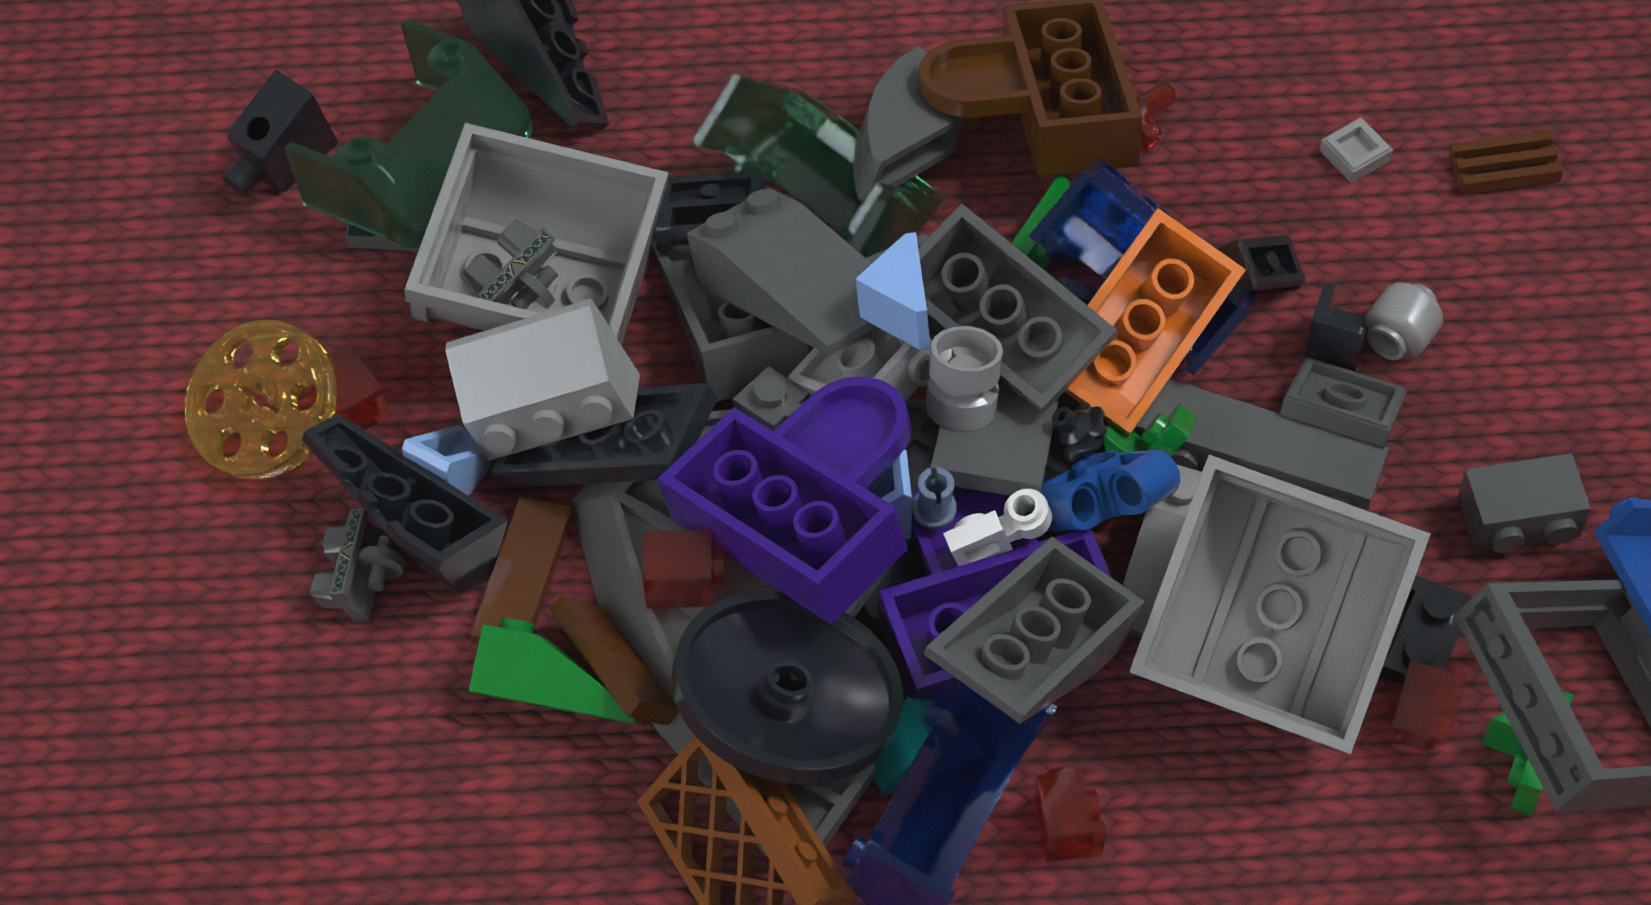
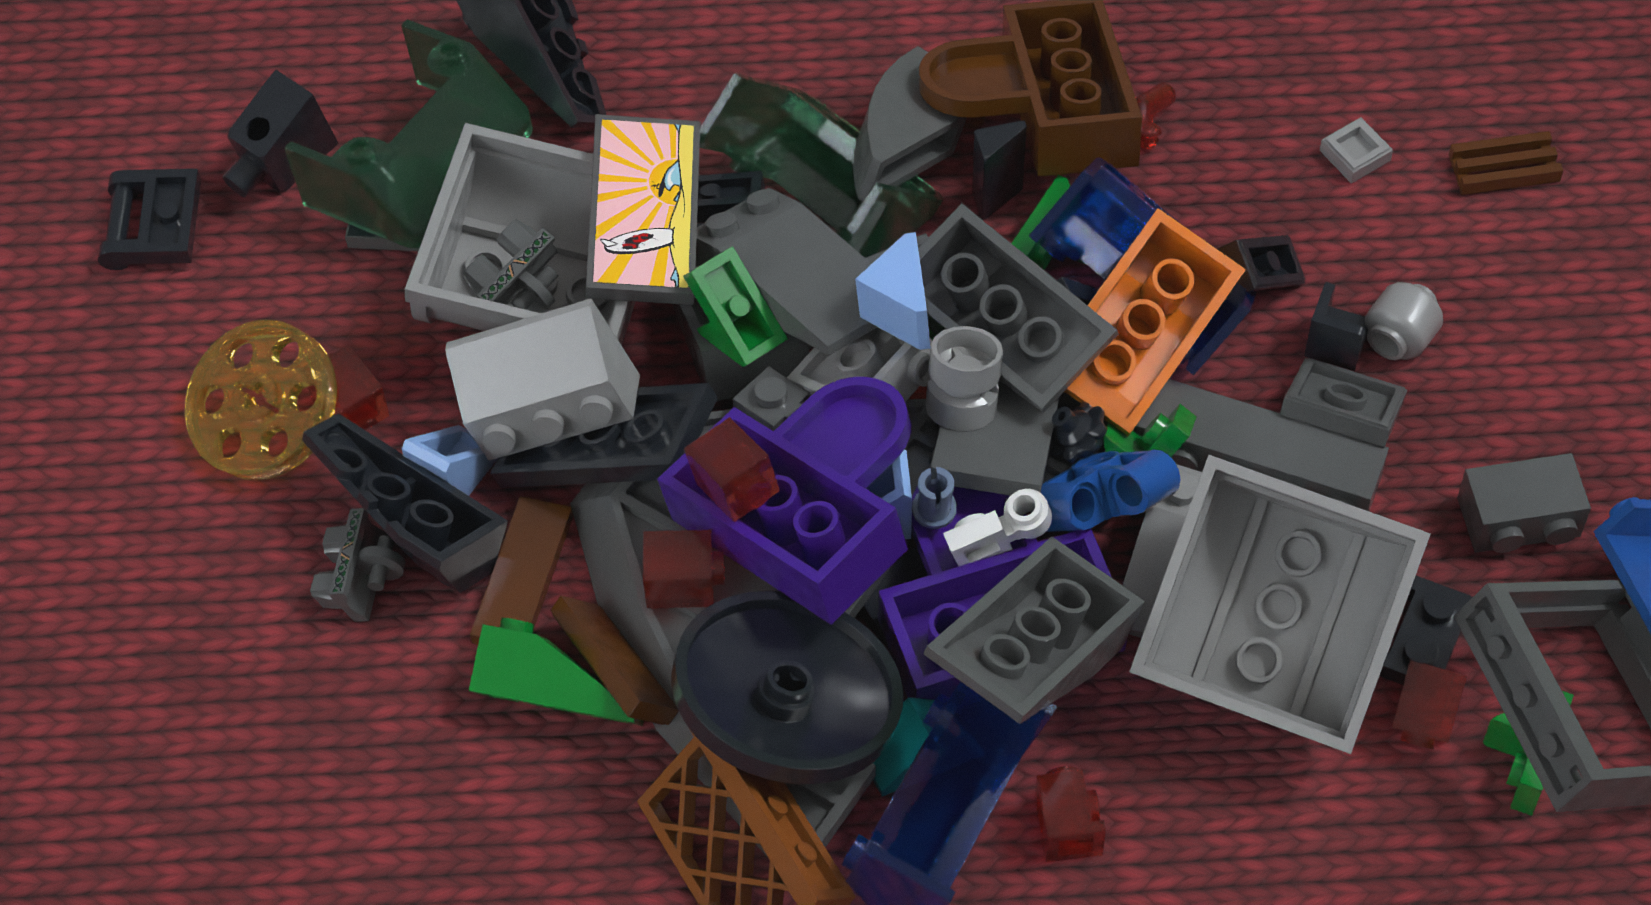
(165, 220): none -> black plate
(643, 209): none -> tile
(732, 469): none -> clear red brick
(736, 310): none -> green slope
(998, 165): none -> black slope

